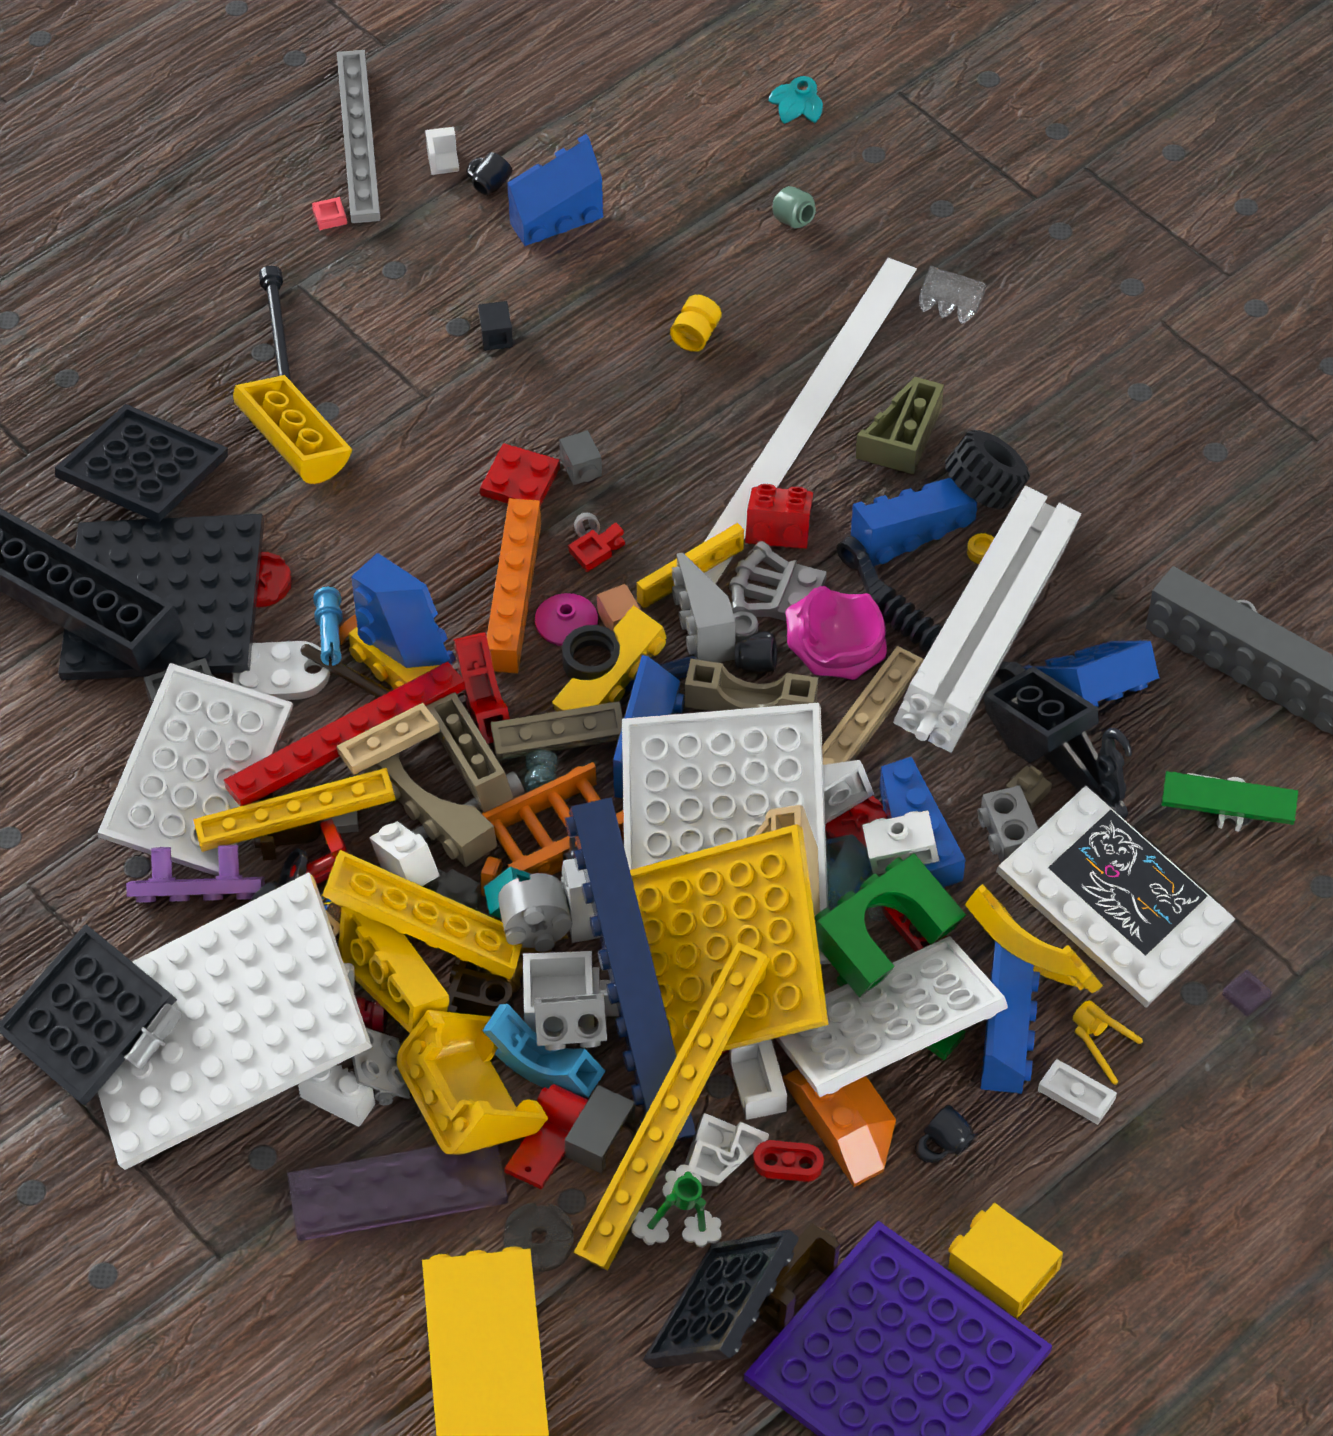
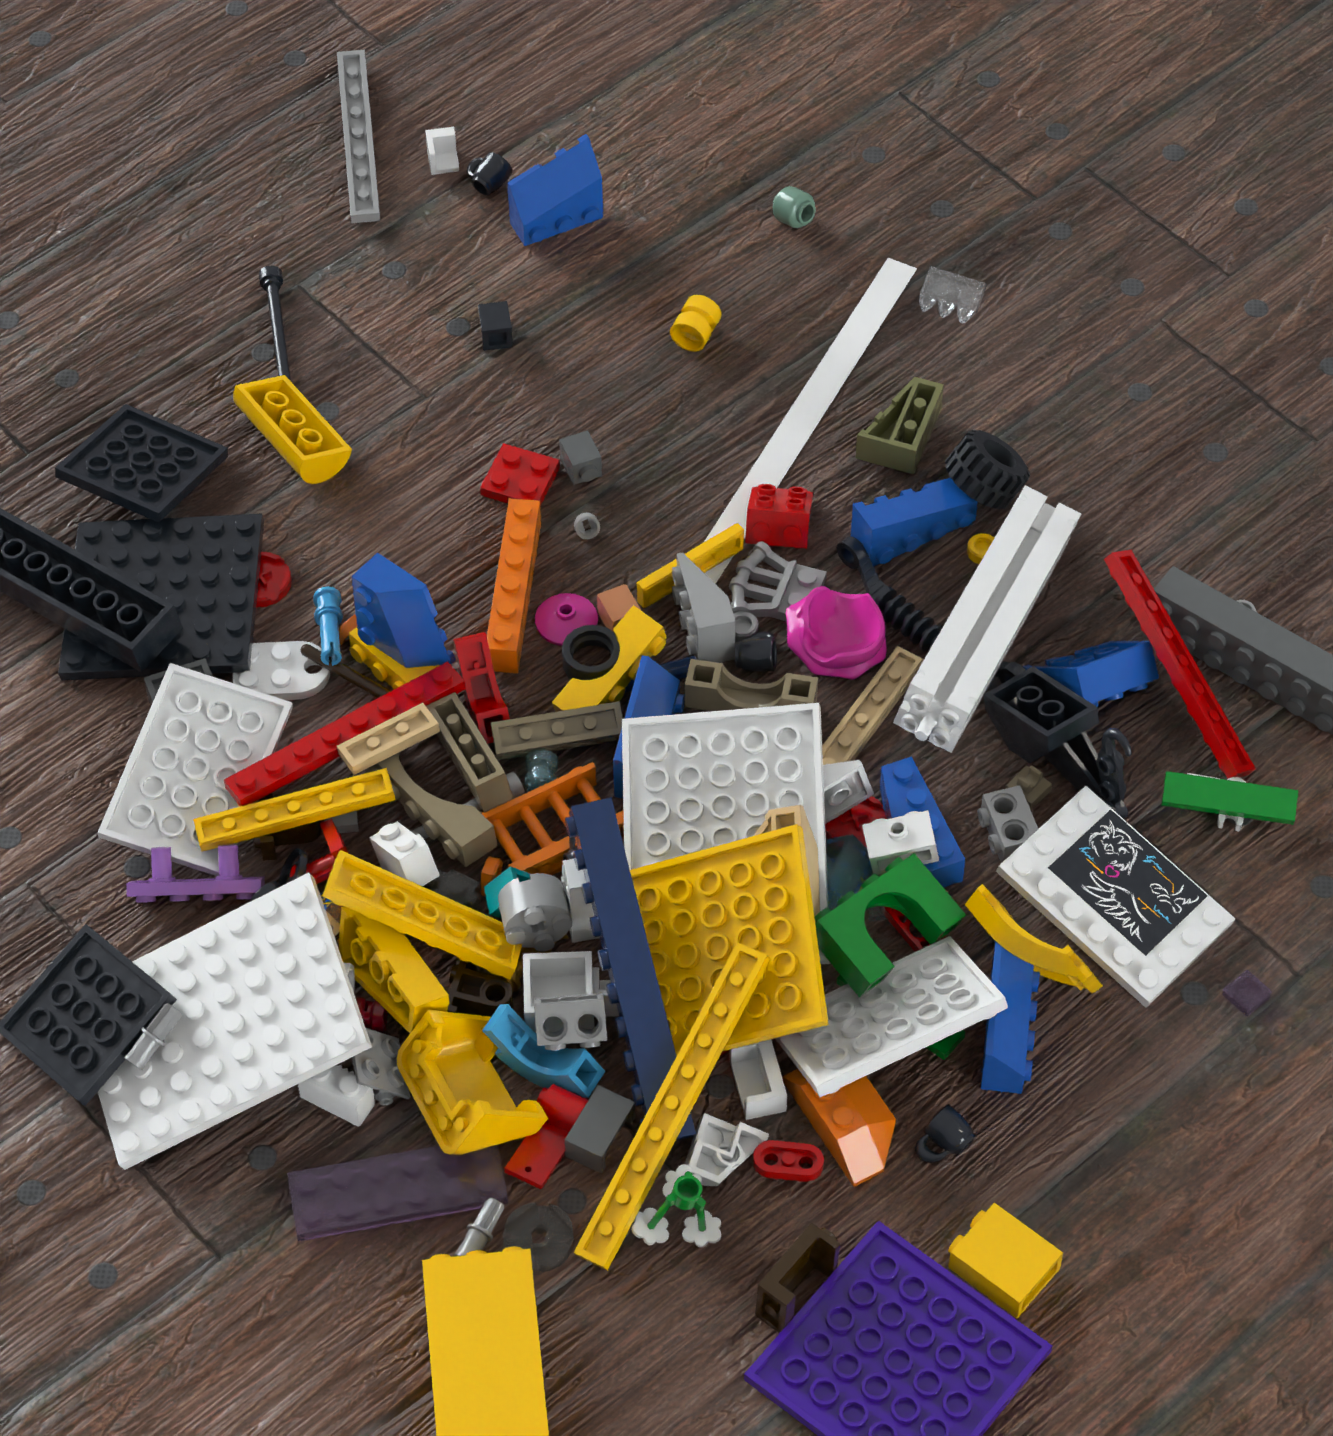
(329, 213): coral tile -> none
(480, 1231): none -> light grey axle
(595, 549): red plate -> none
(722, 1300): black plate -> none
(794, 102): teal plate -> none
(1077, 1091): white plate -> none
(1094, 1020): yellow plant -> none
(1179, 664): none -> red plate

